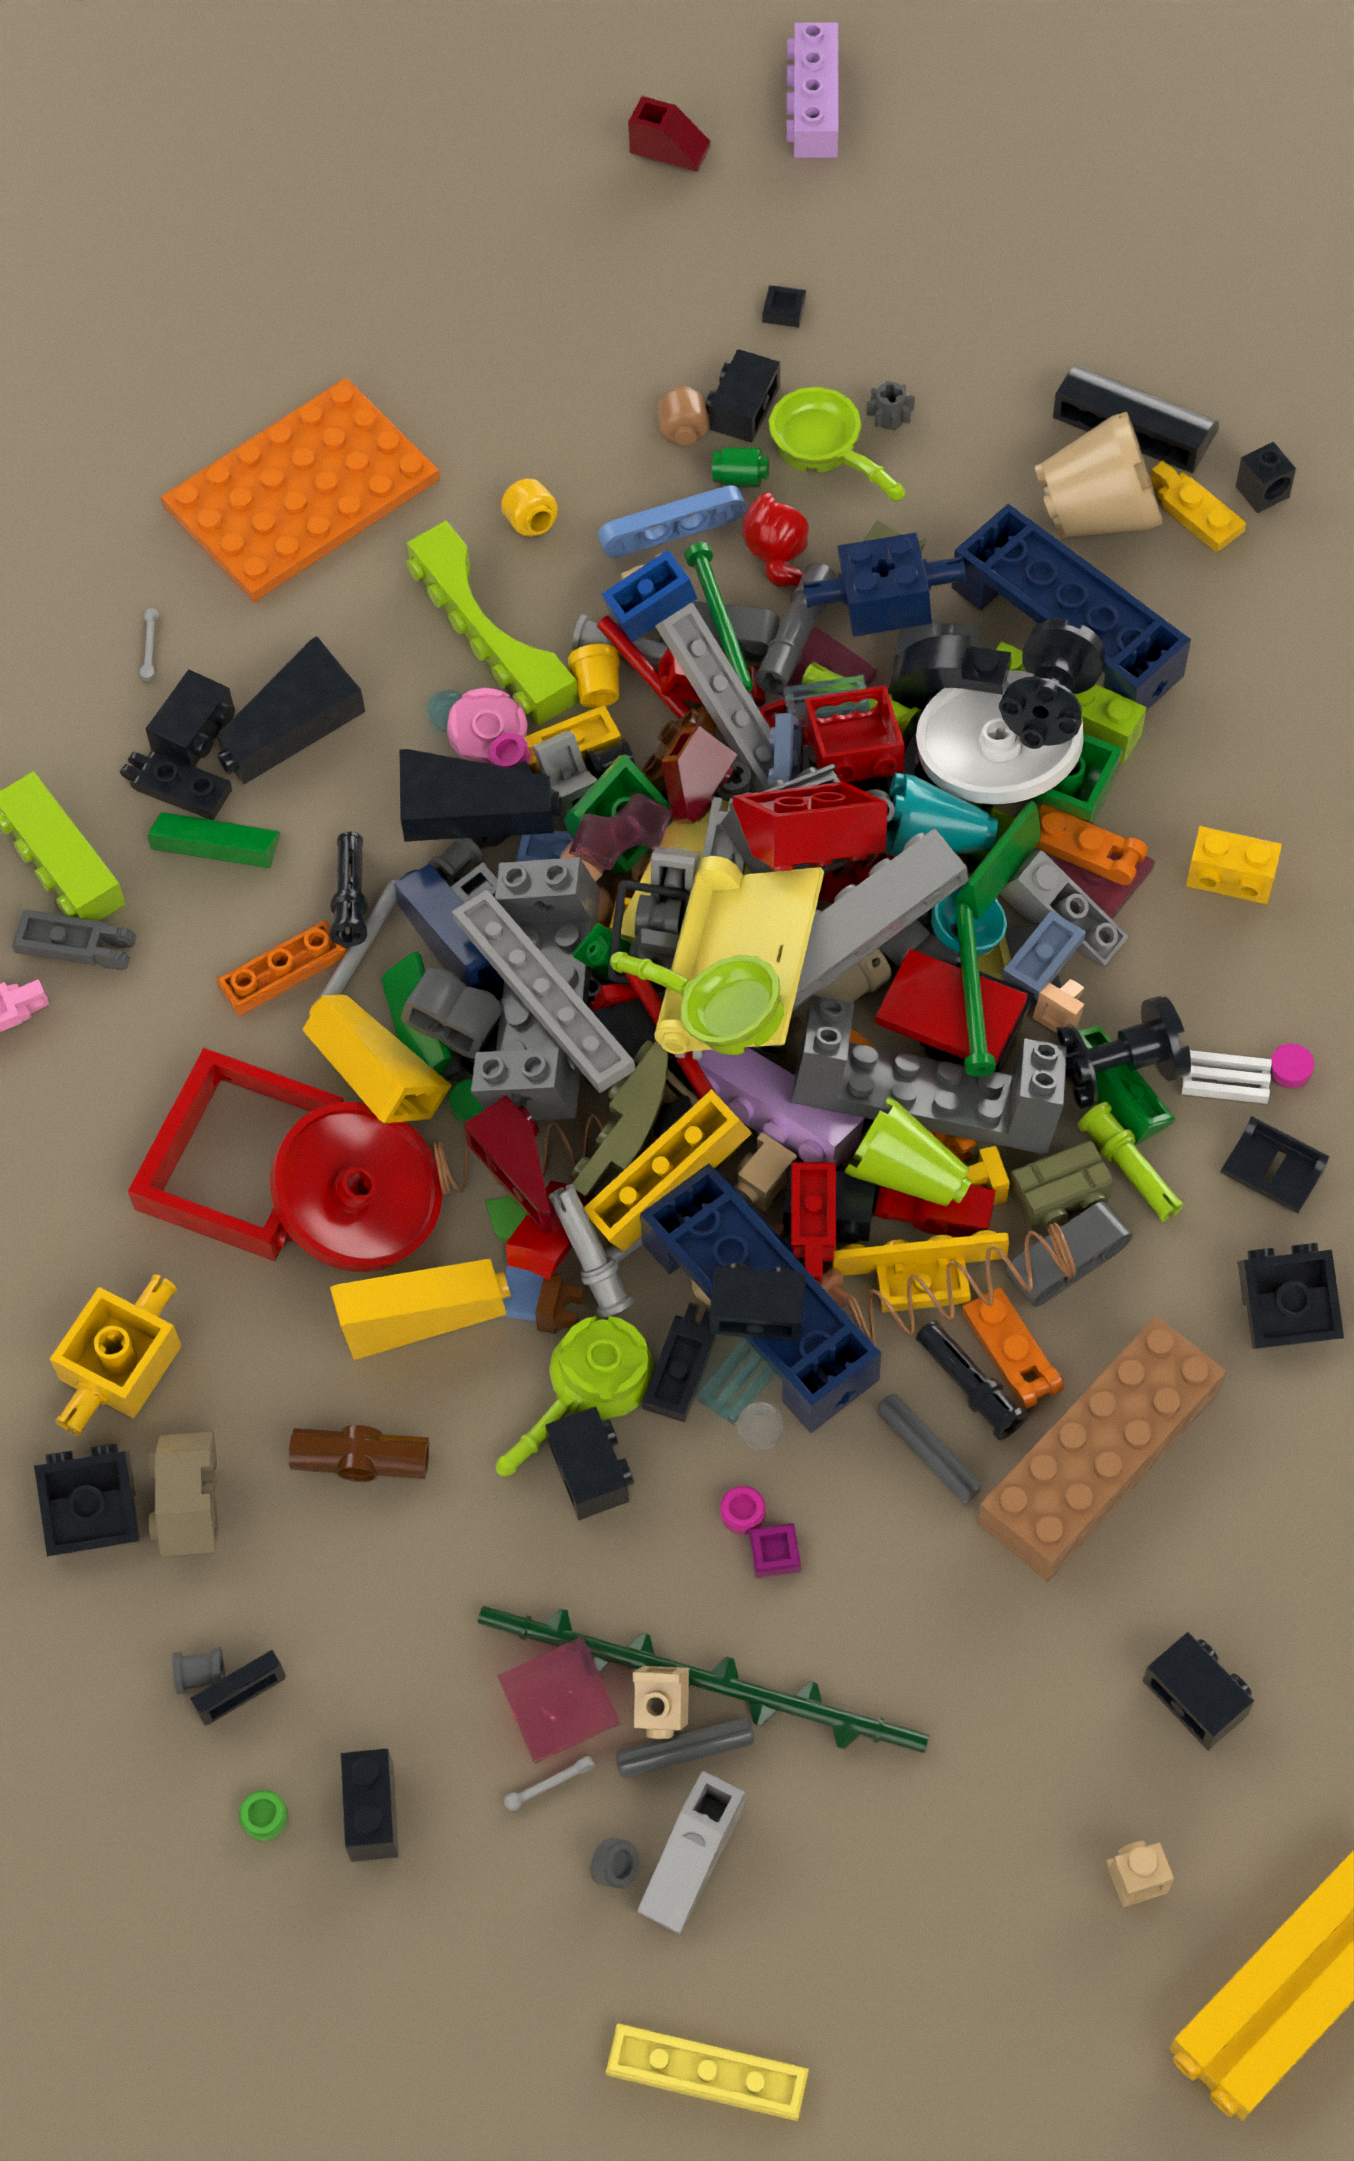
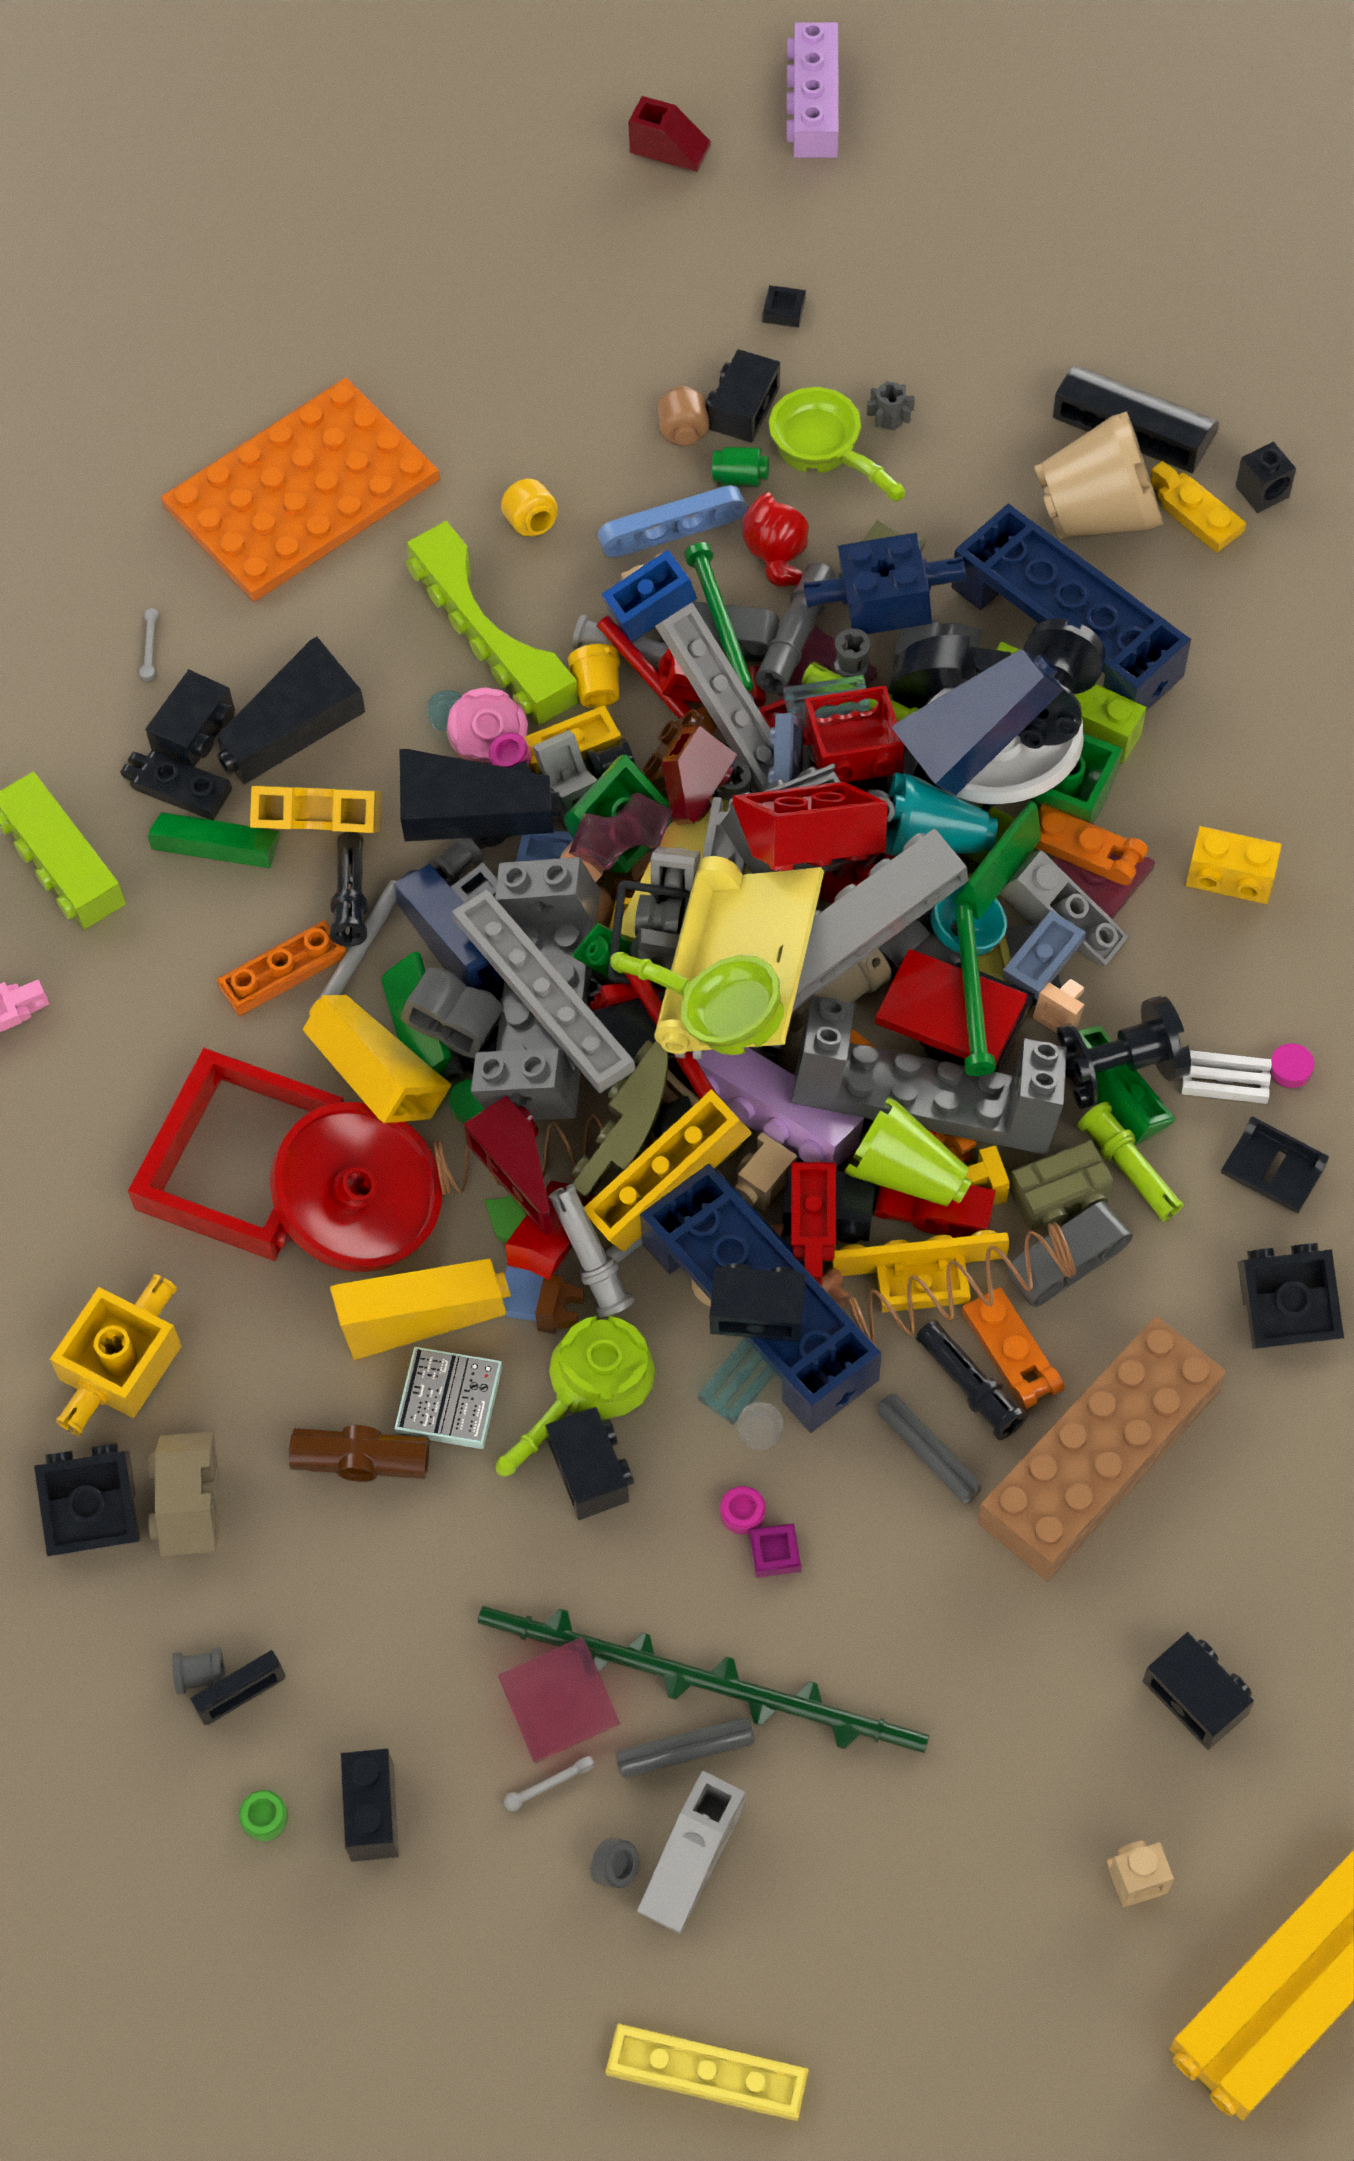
(72, 939): dark grey hinge -> none
(315, 809): none -> yellow arch
(448, 1397): none -> light grey tile
(672, 1688): tan brick -> none
(680, 1365): black hinge -> none
(857, 650): none -> dark grey bush
(978, 719): none -> slope

